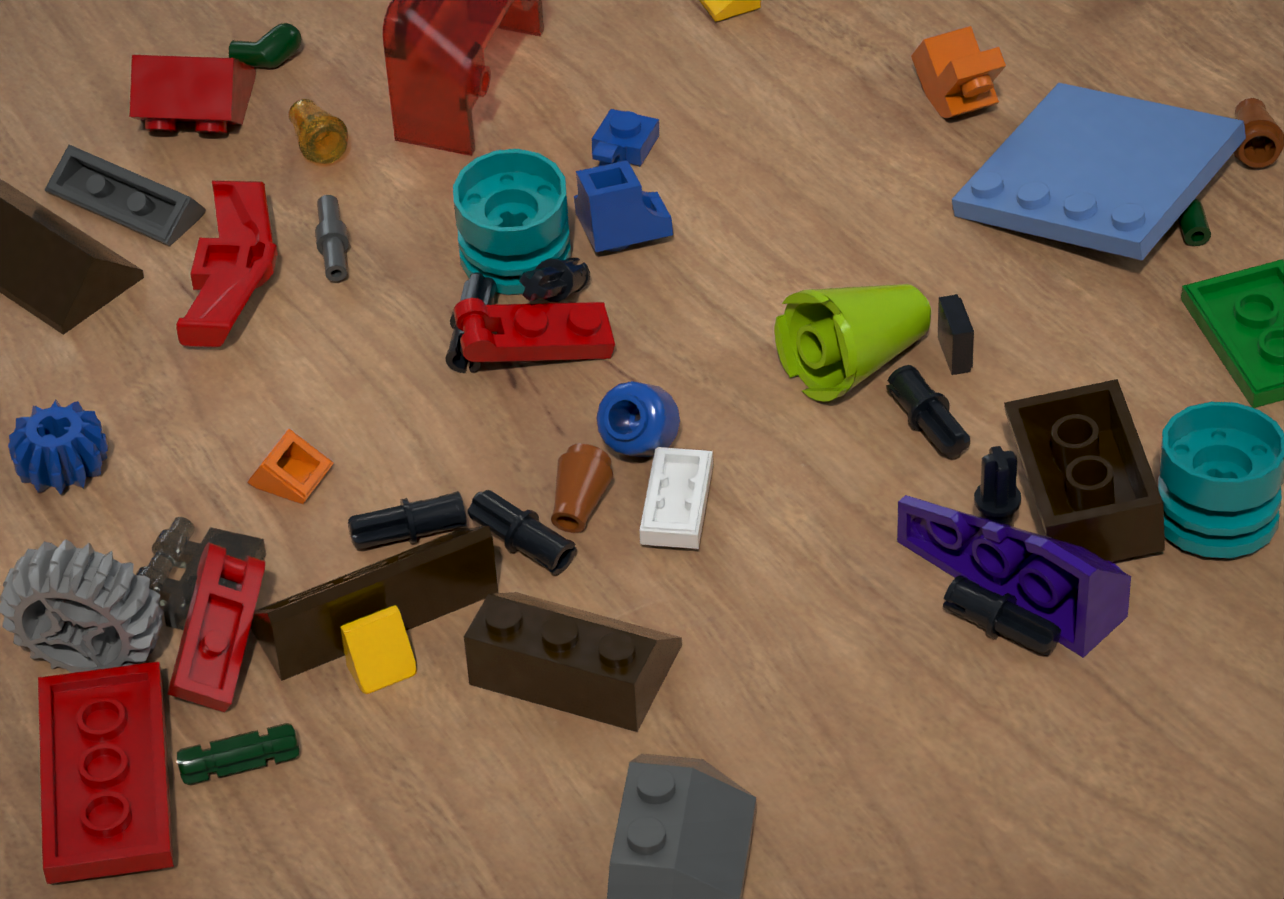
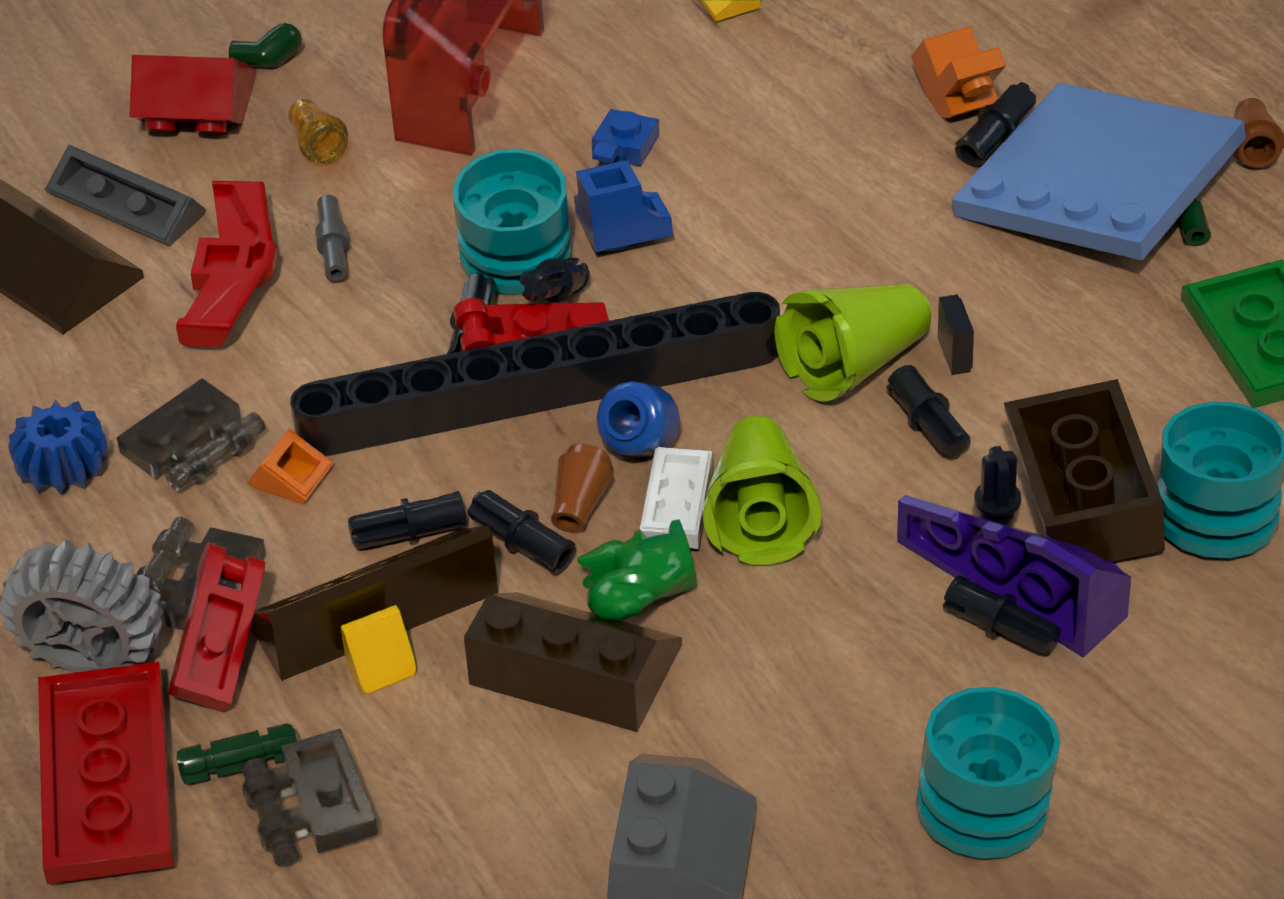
(190, 435): none -> clear smoke plate
(329, 795): none -> clear smoke plate
(535, 373): none -> black beam
(637, 572): none -> green animal
(760, 496): none -> lime cone
(987, 772): none -> teal wheel
(995, 124): none -> black axle

